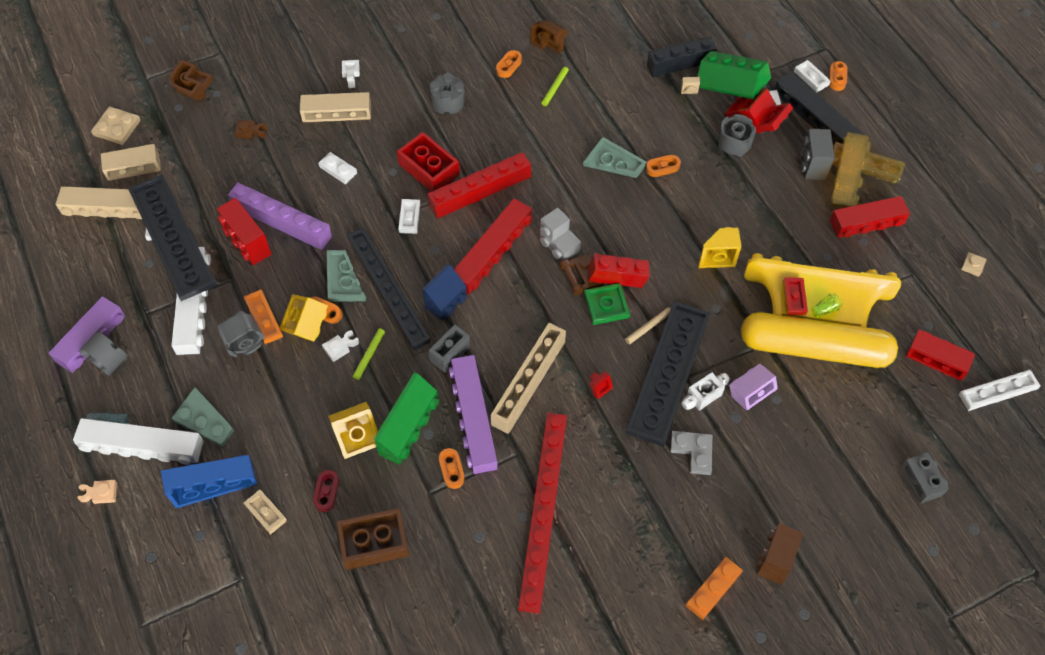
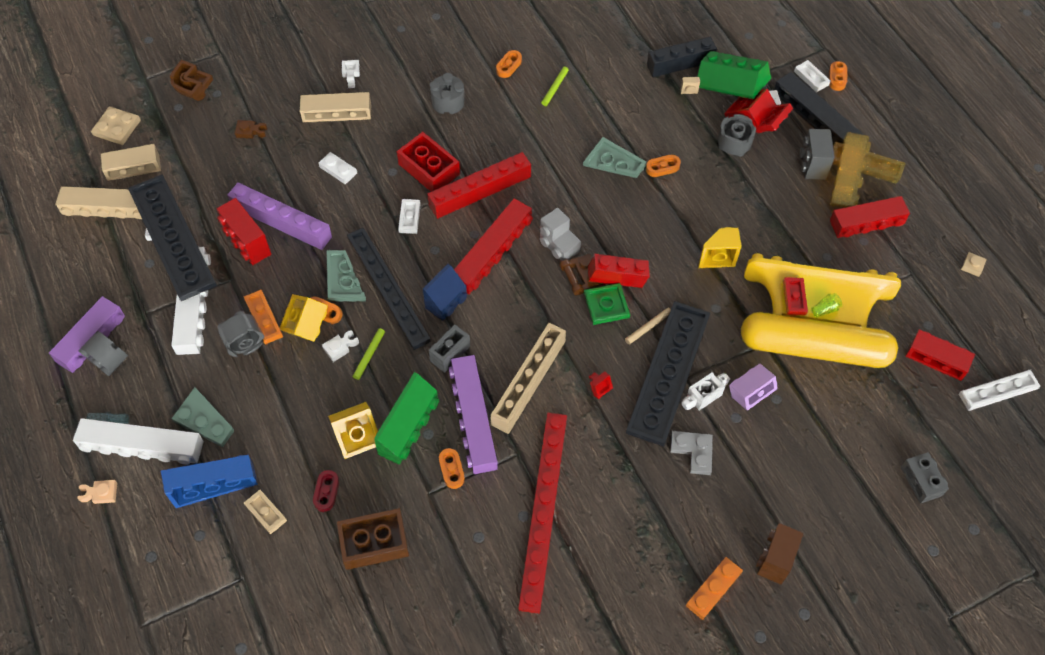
(548, 34): reddish brown brick -> none

